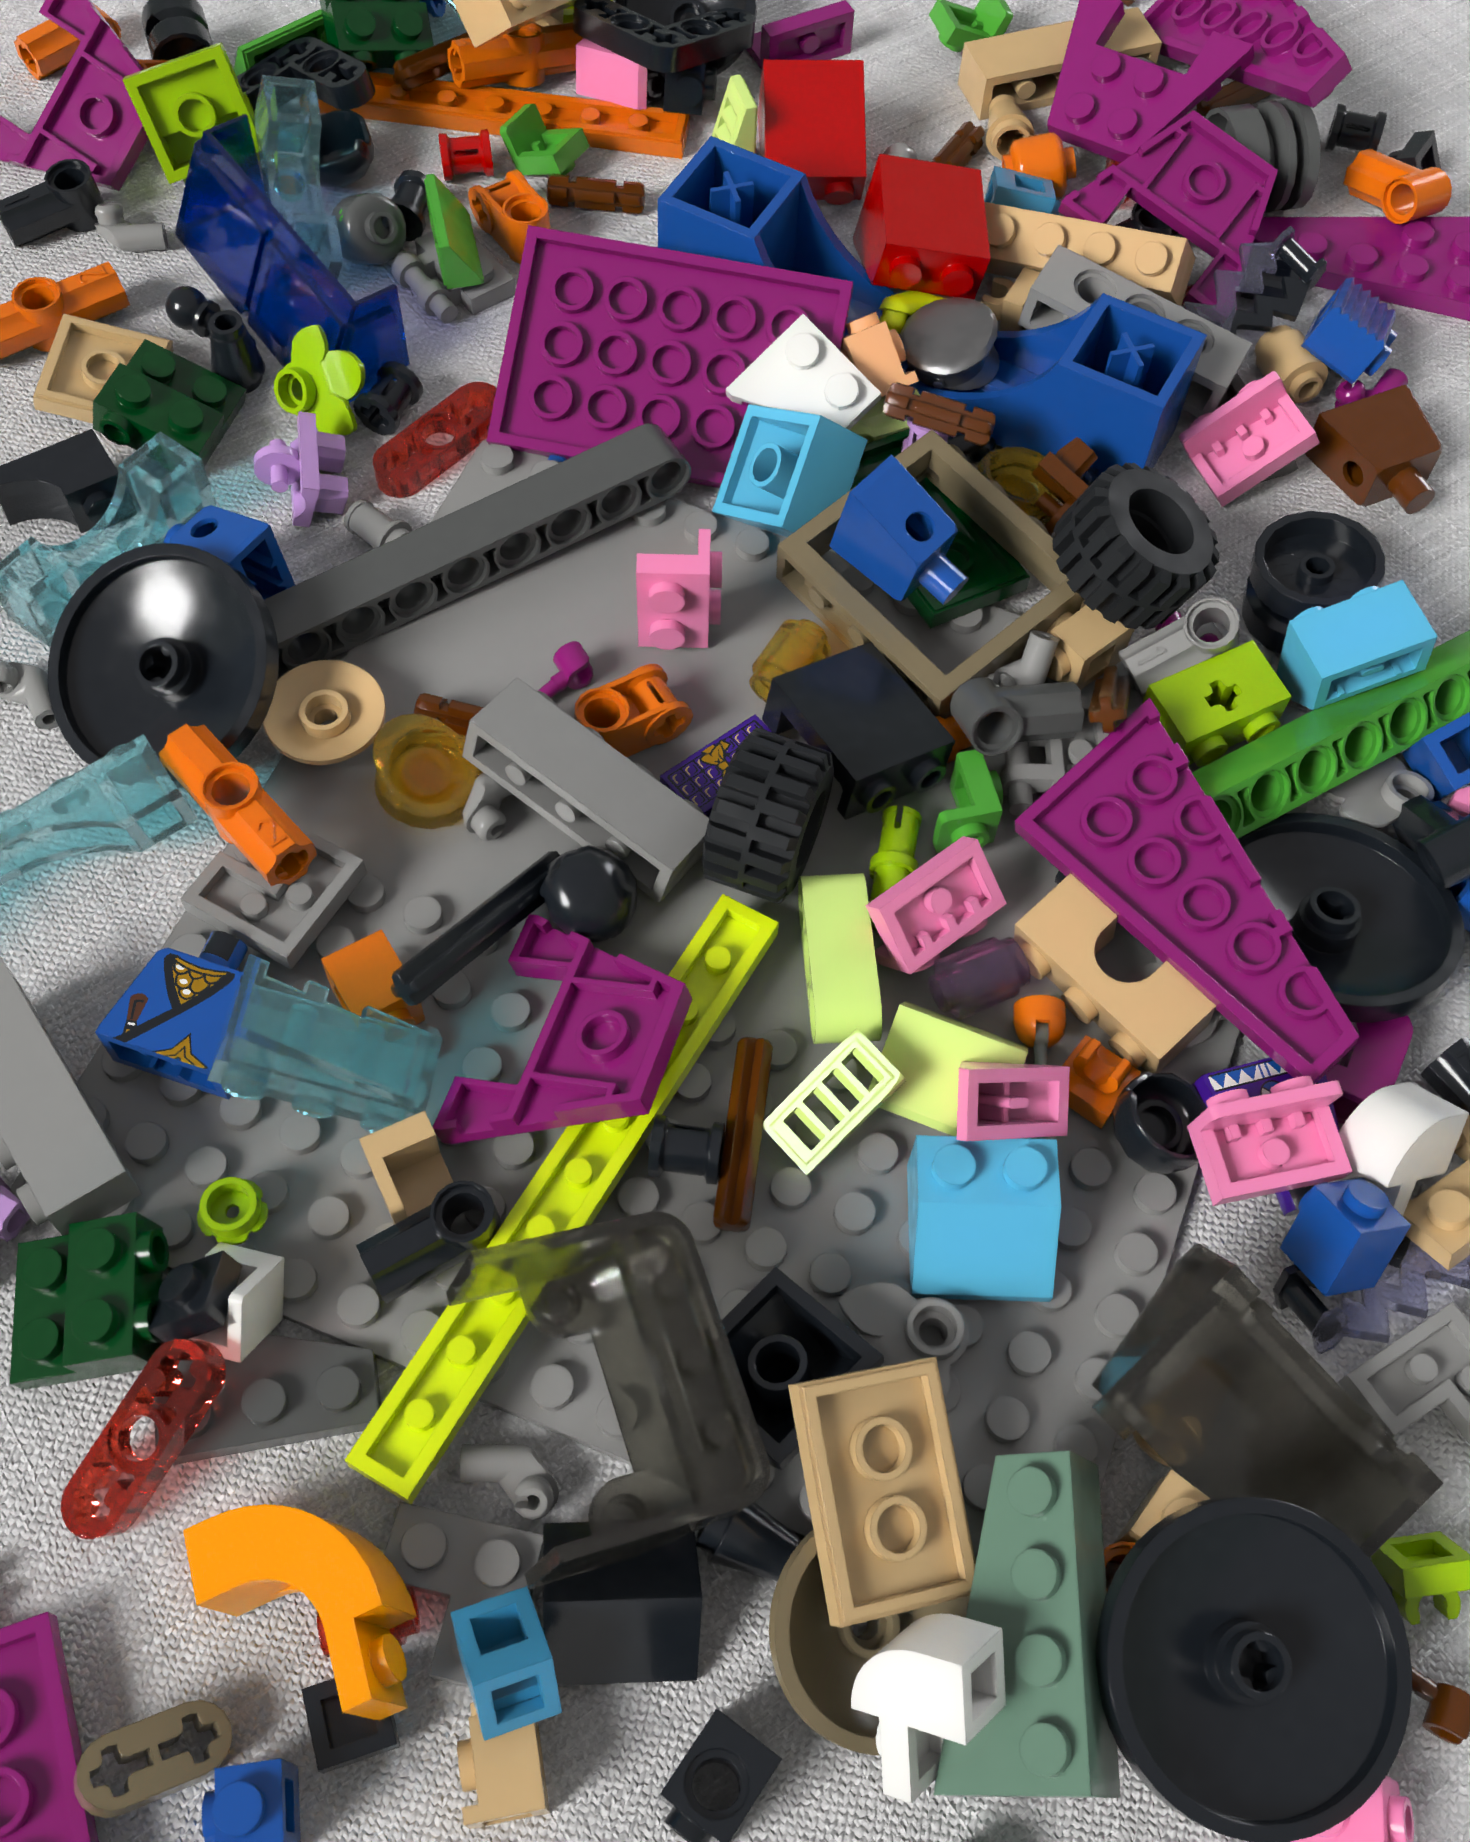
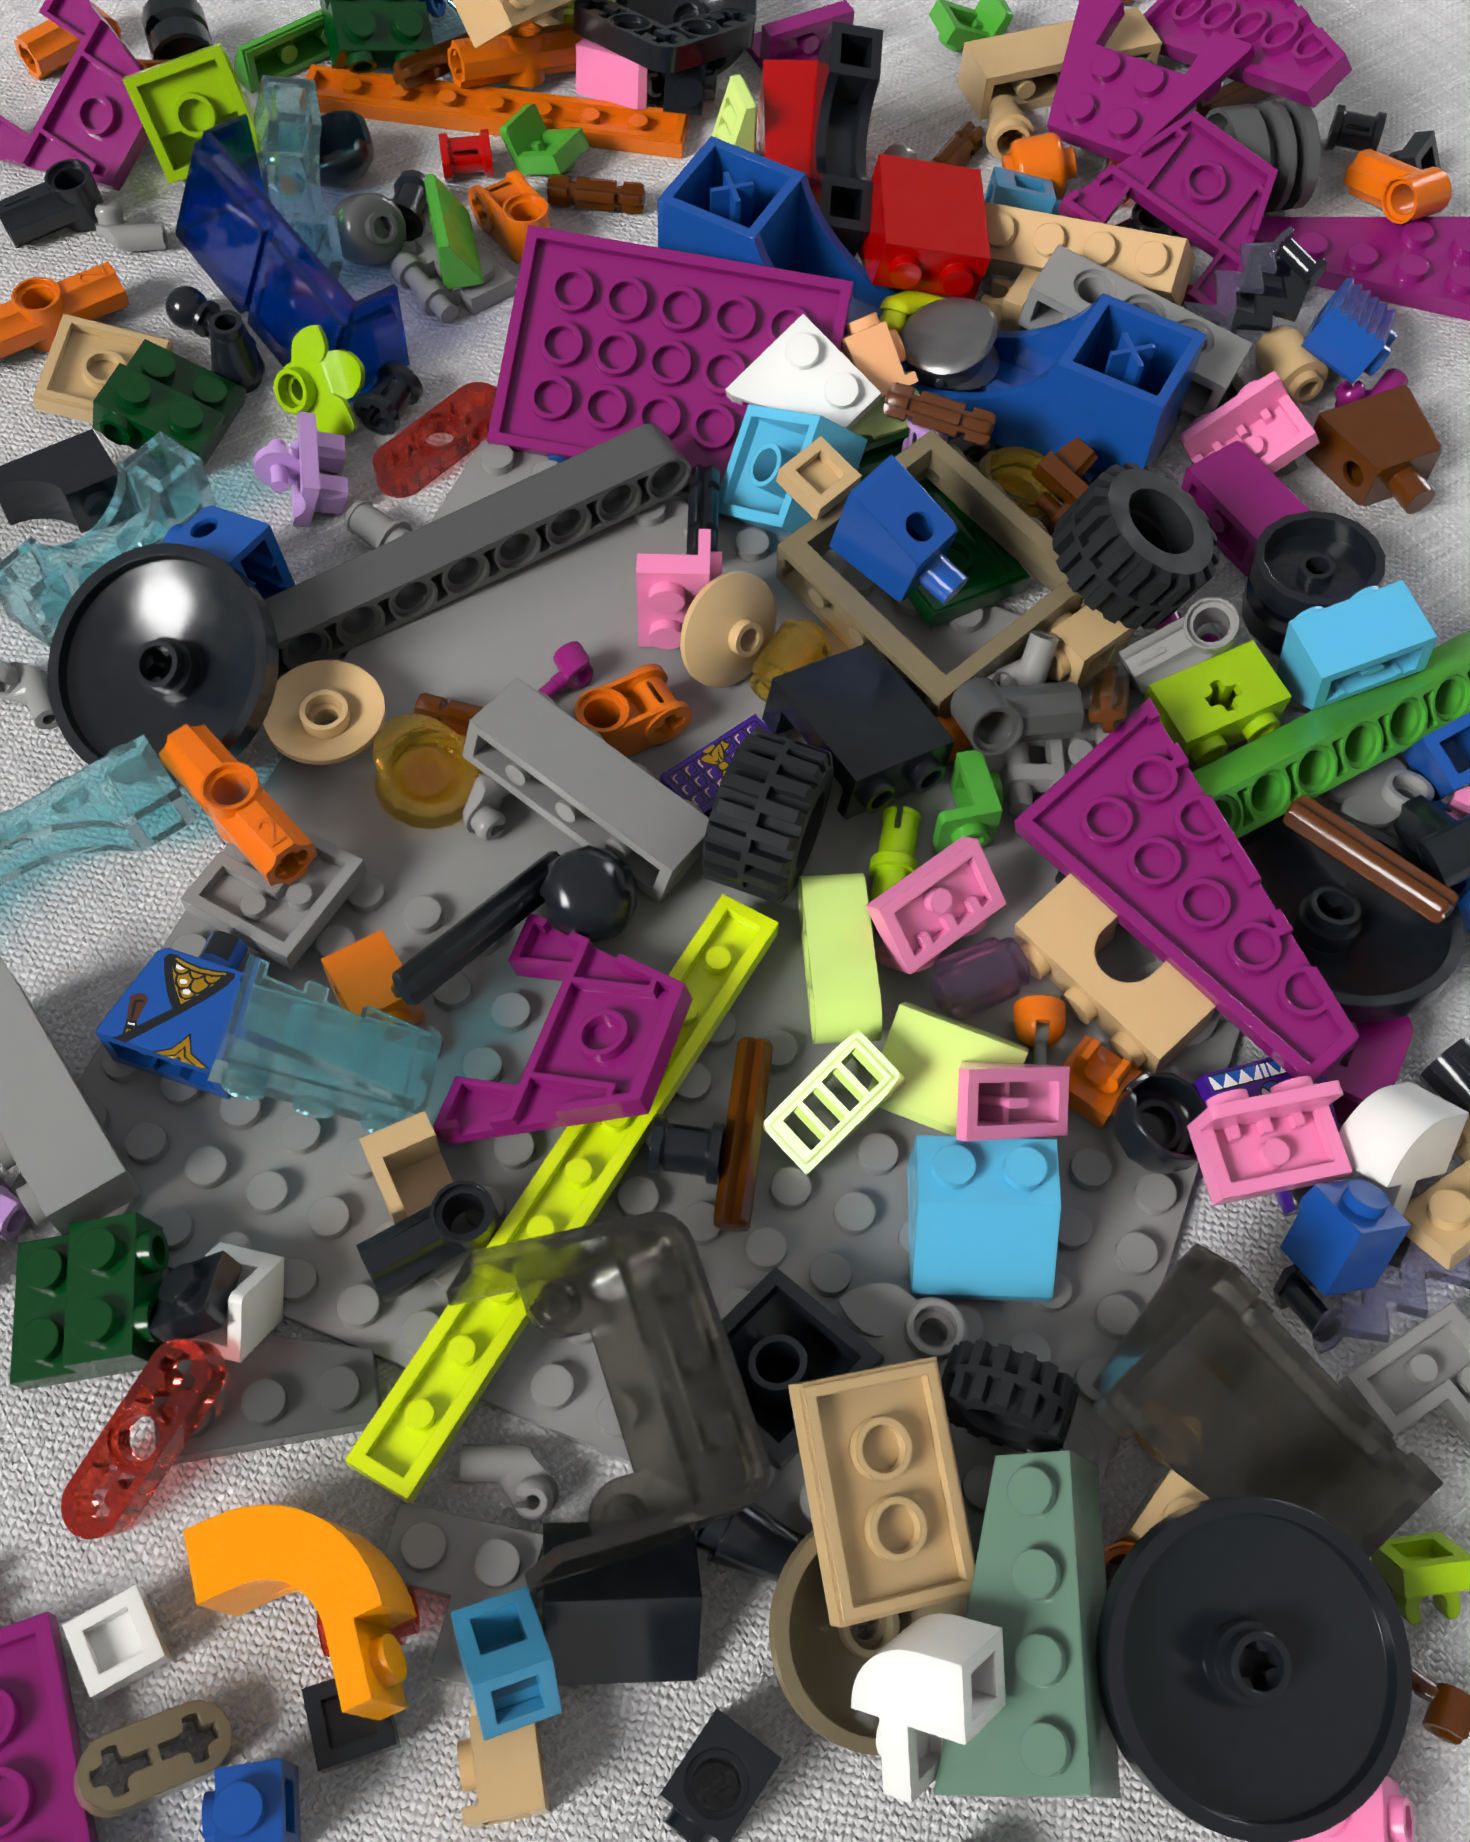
(116, 1642): none -> white plate
(222, 1196): lime plate -> none
(337, 76): black beam -> none
(703, 506): none -> black axle
(727, 628): none -> tan dish
(818, 478): none -> tan plate
(842, 111): none -> black arch
(1008, 1396): none -> black tyre
(1238, 499): none -> magenta panel
(1371, 859): none -> reddish brown axle

